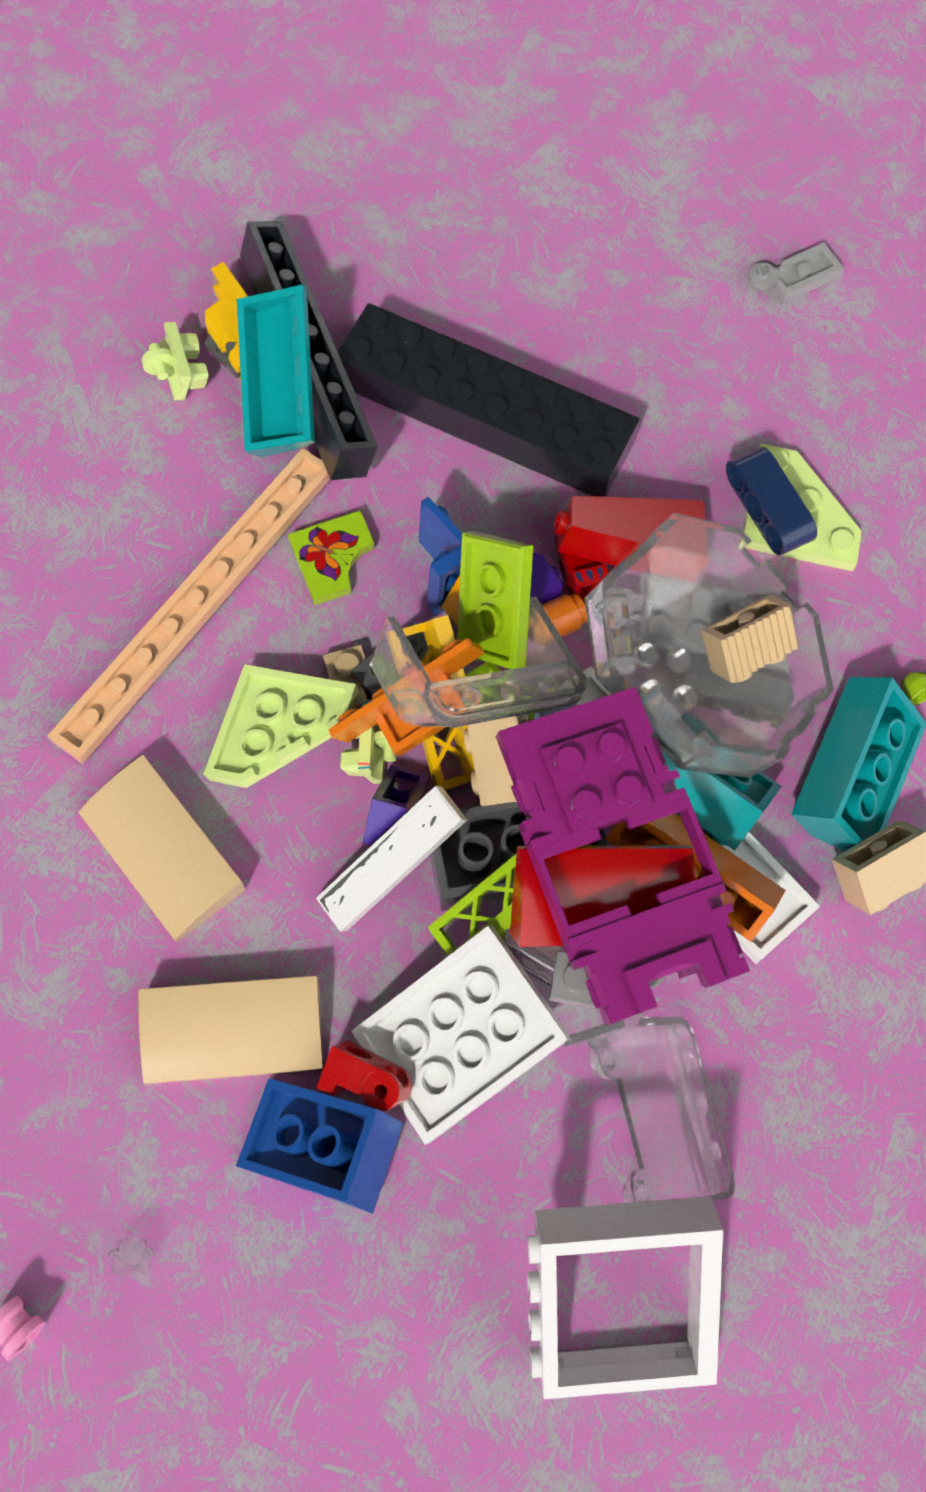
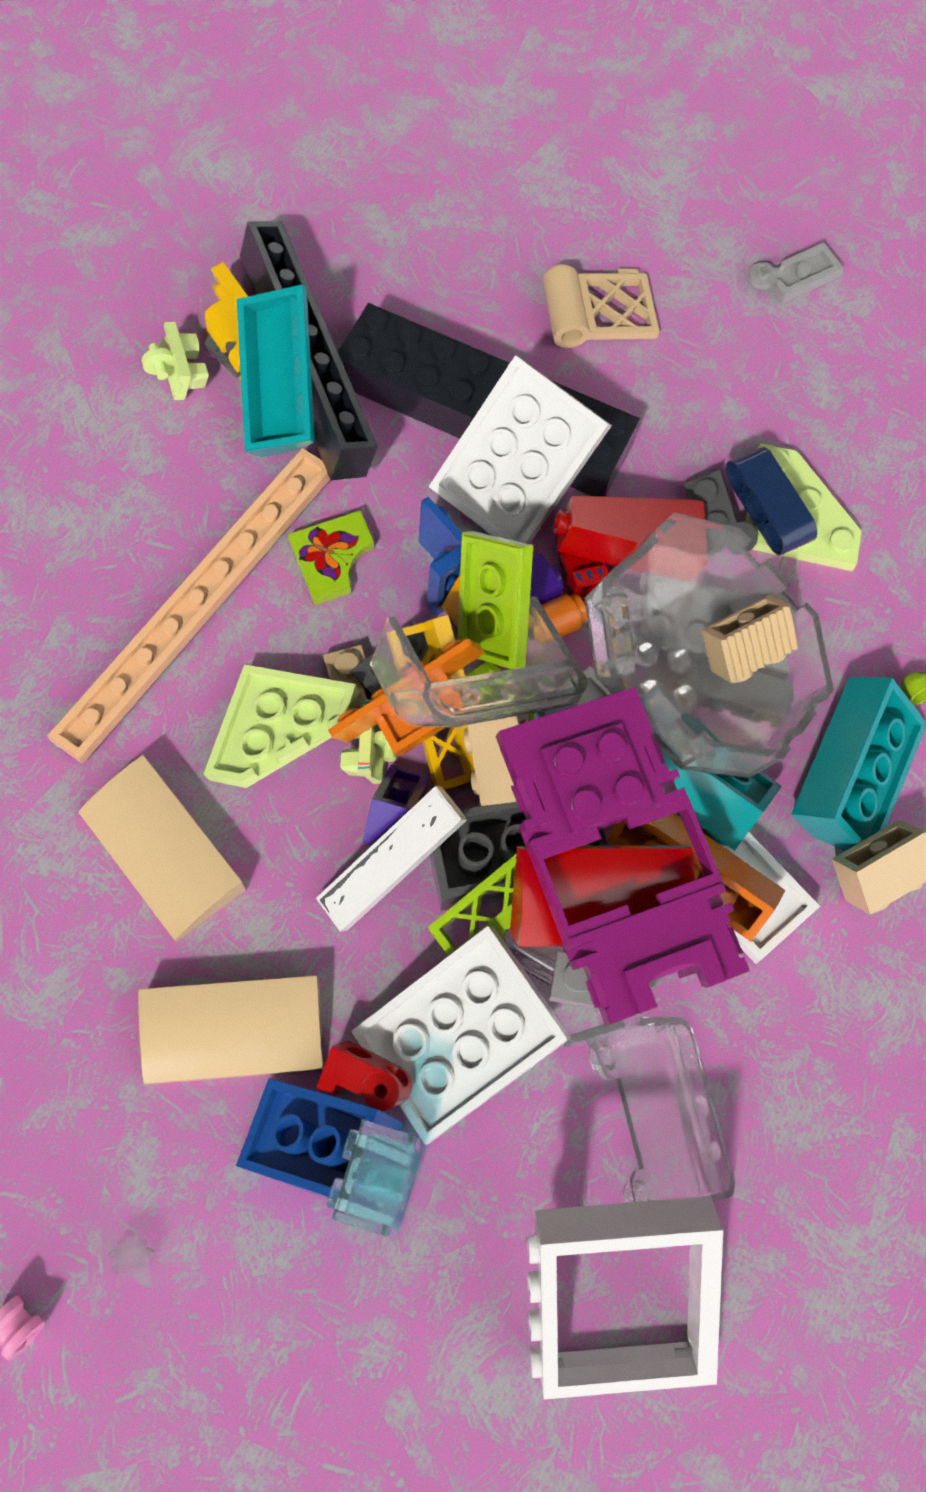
(376, 1179): none -> clear light blue slope
(519, 454): none -> white plate
(572, 303): none -> tan piece
(717, 503): none -> dark grey hinge

